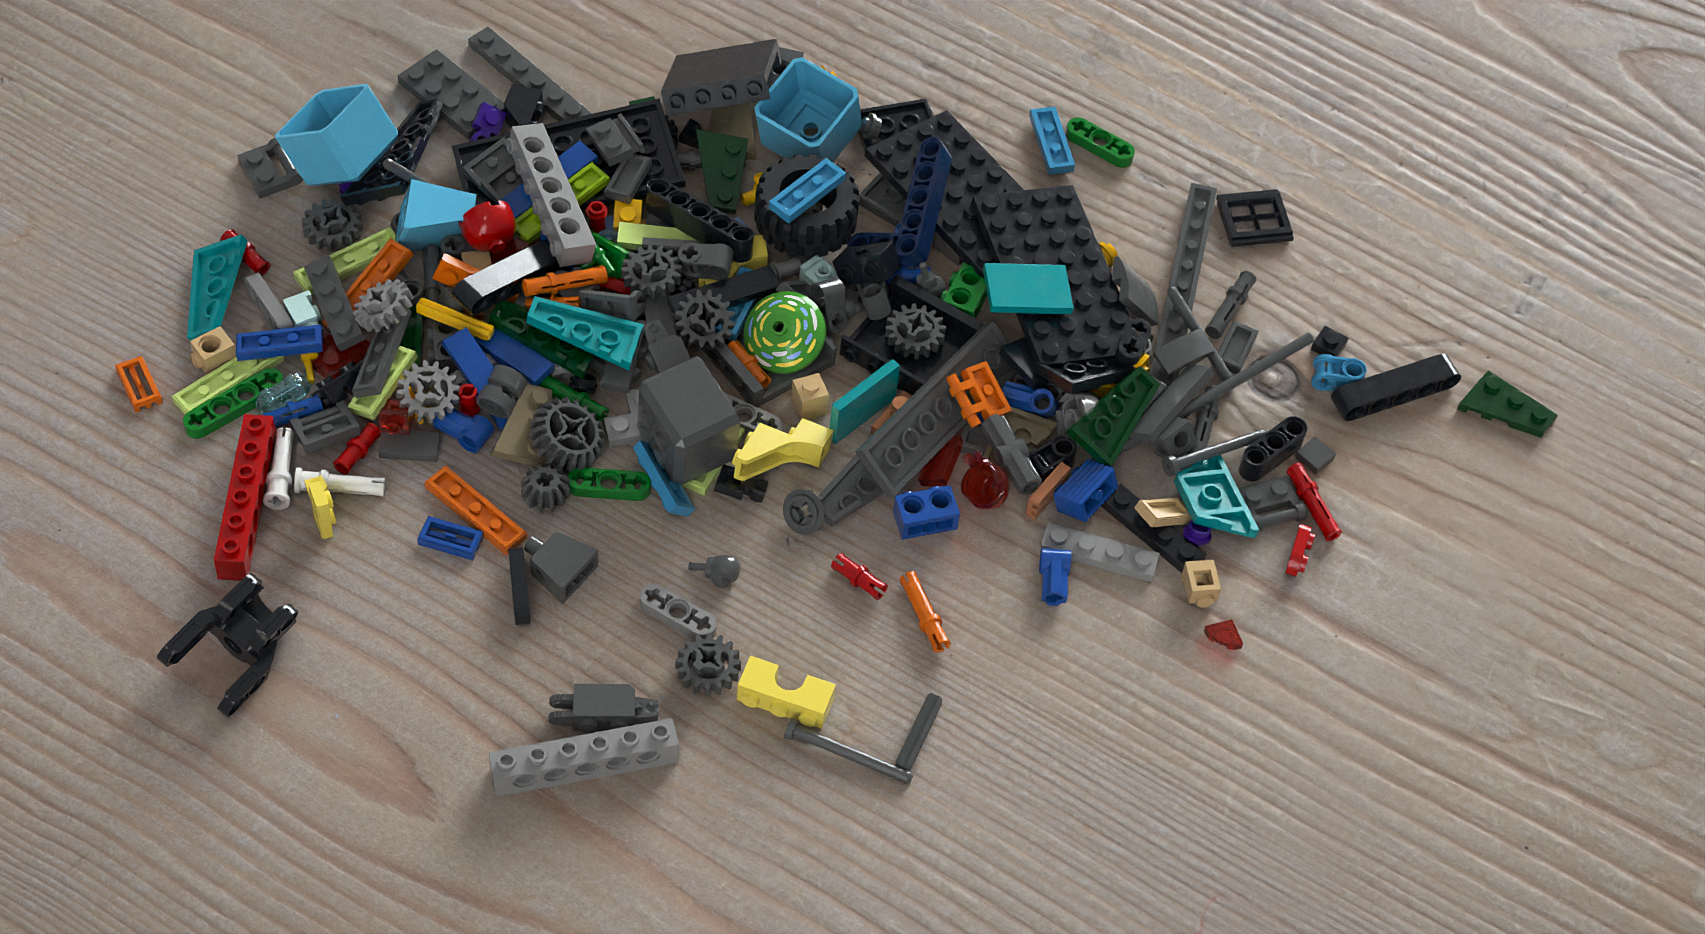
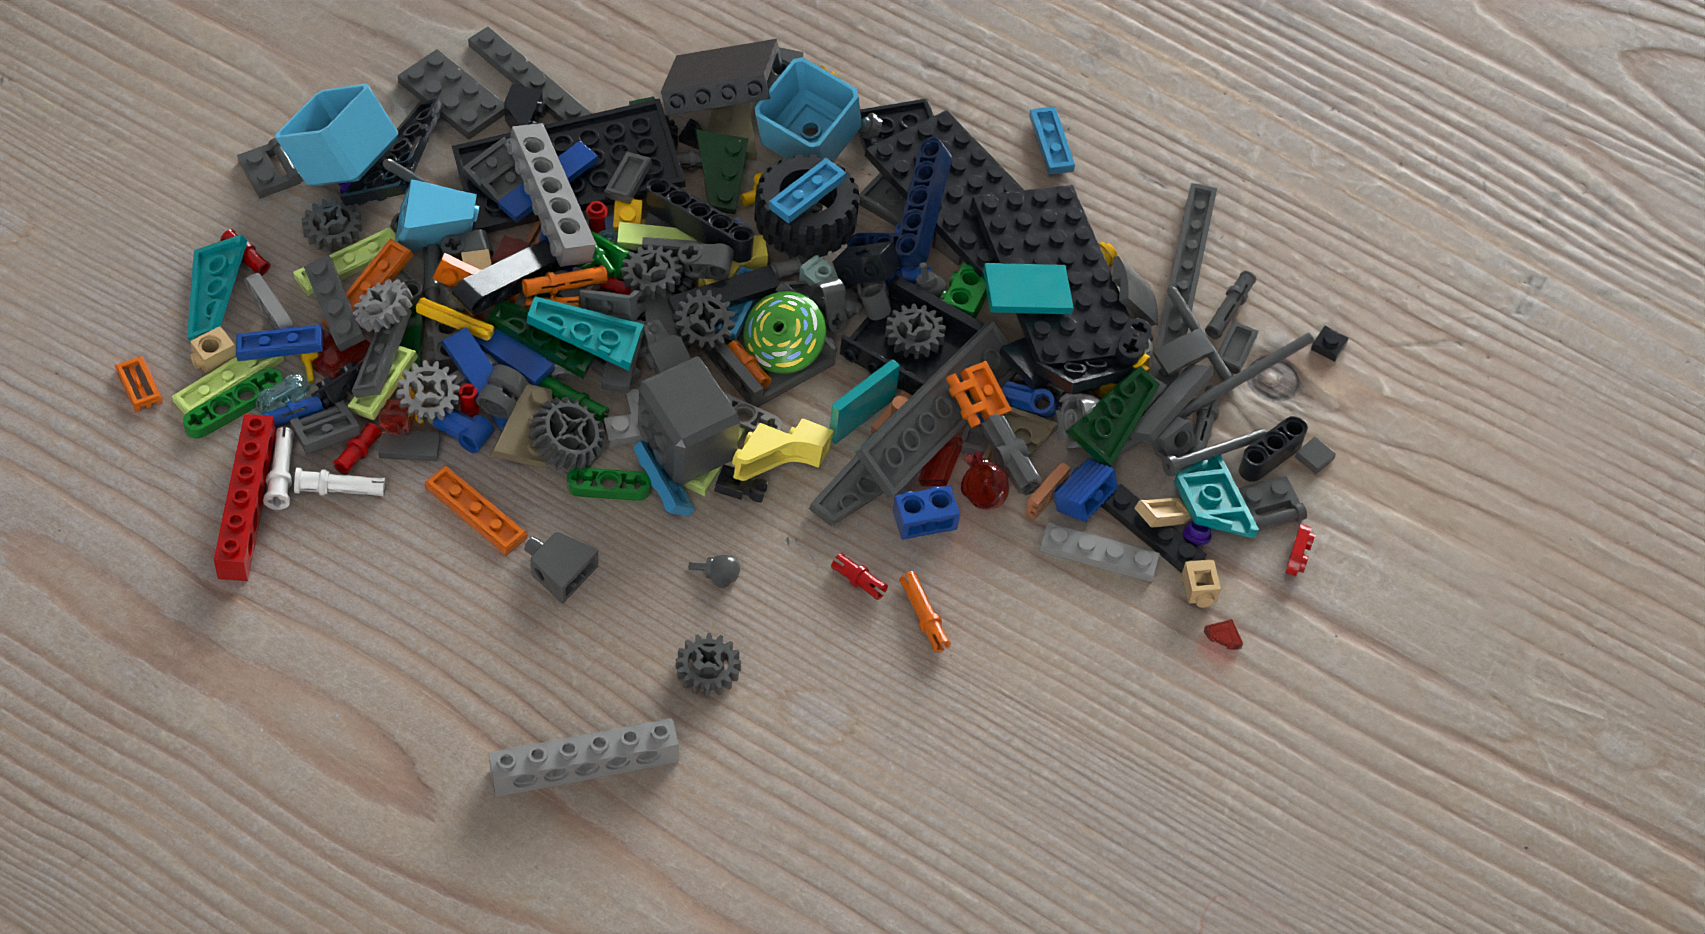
(244, 630): black piece -> none
(302, 310): light aqua brick -> none
(321, 505): light yellow hinge -> none
(449, 542): blue tile -> none
(487, 121): dark purple plate -> none
(488, 226): red cylinder -> none
(519, 586): black beam -> none
(545, 487): dark grey gear -> none
(584, 186): lime tile -> none
(585, 385): black plate -> none
(602, 708): dark grey hinge -> none
(615, 140): dark grey plate -> none
(671, 601): light grey beam -> none
(794, 515): dark grey gear -> none
(794, 730): dark grey bar -> none
(806, 704): light yellow arch -> none
(809, 397): tan brick -> none
(919, 732): dark grey axle -> none
(1049, 455): black piece -> none
(1055, 569): blue piece -> none
(1109, 154): green beam -> none
(1254, 217): black piece -> none
(1308, 492): red pin -> none
(1337, 373): dark azure piece -> none
(1395, 387): black beam -> none
(1506, 403): dark green wing -> none

